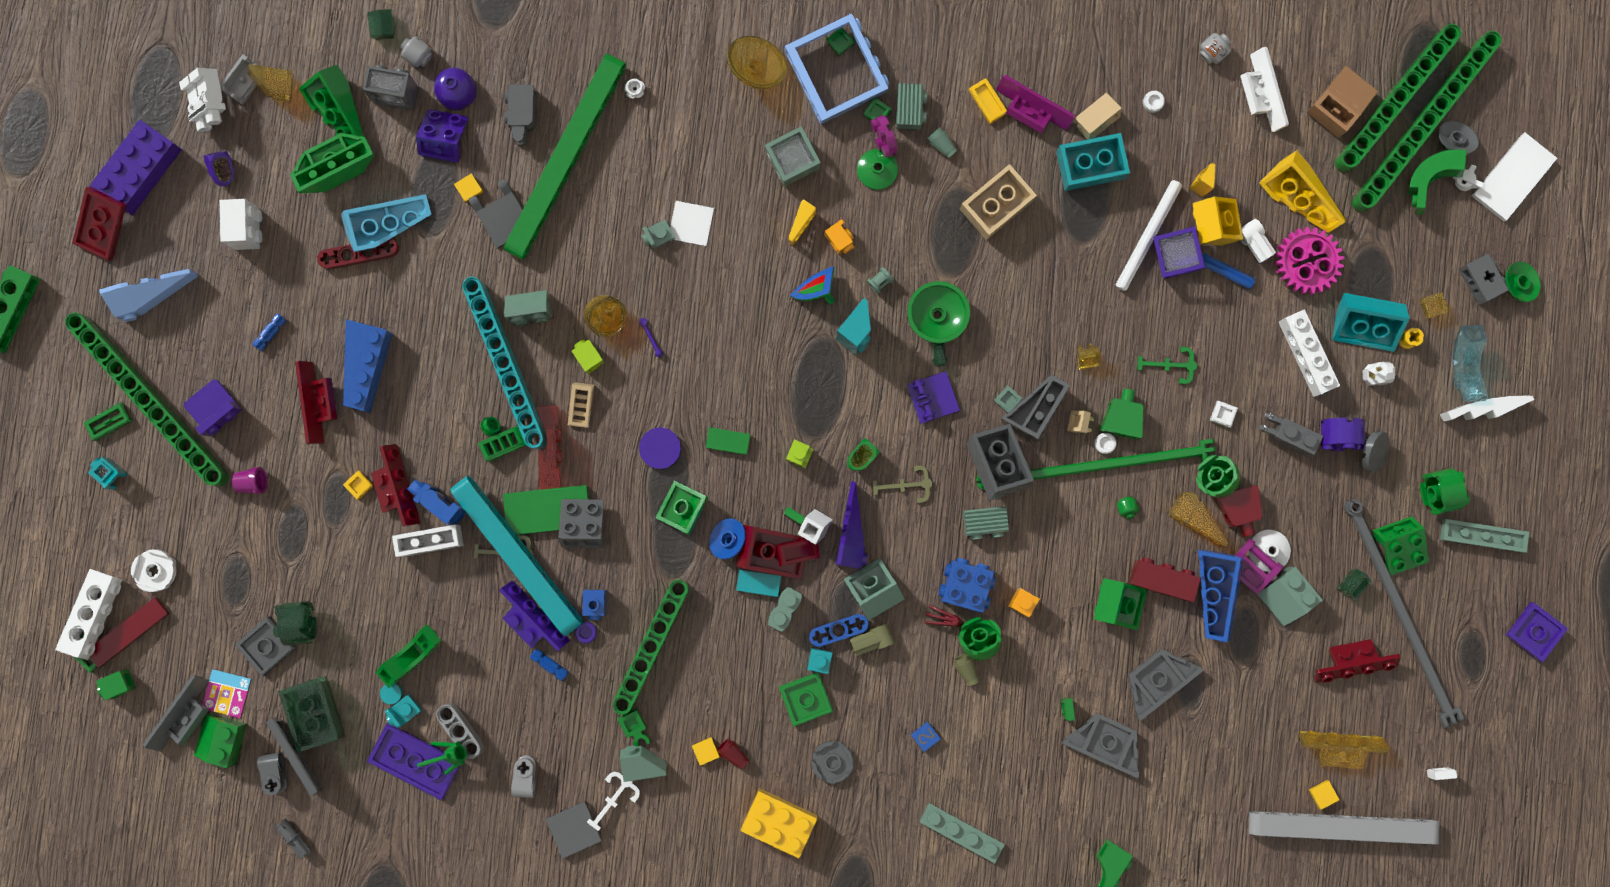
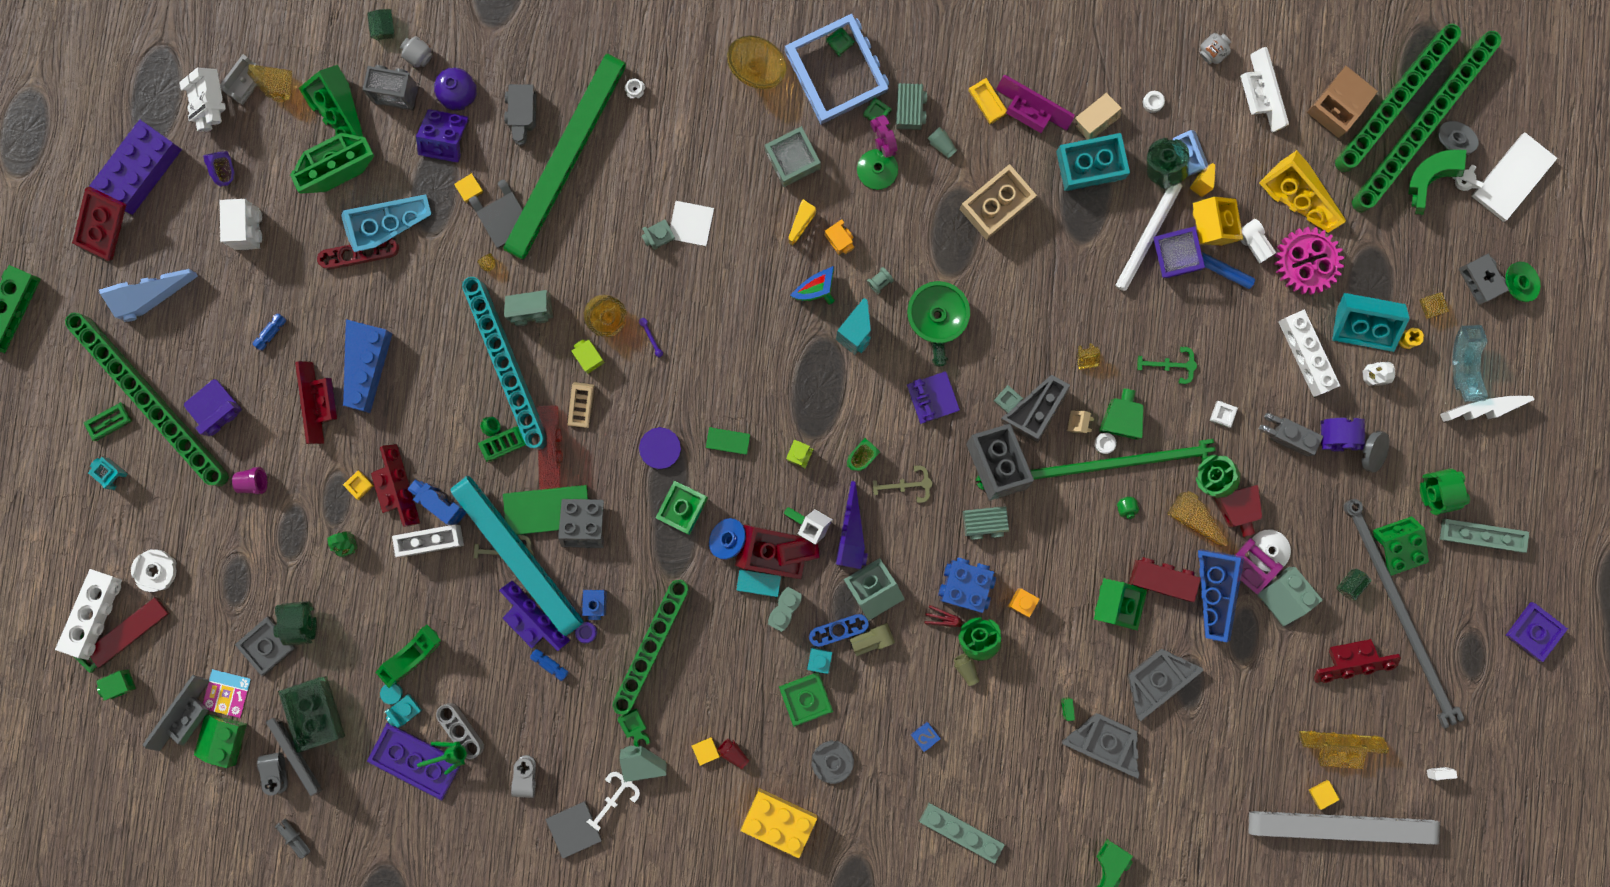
(342, 544): none -> green rock
(487, 262): none -> clear yellow hinge
(1167, 162): none -> clear green brick
(1197, 159): none -> light blue slope

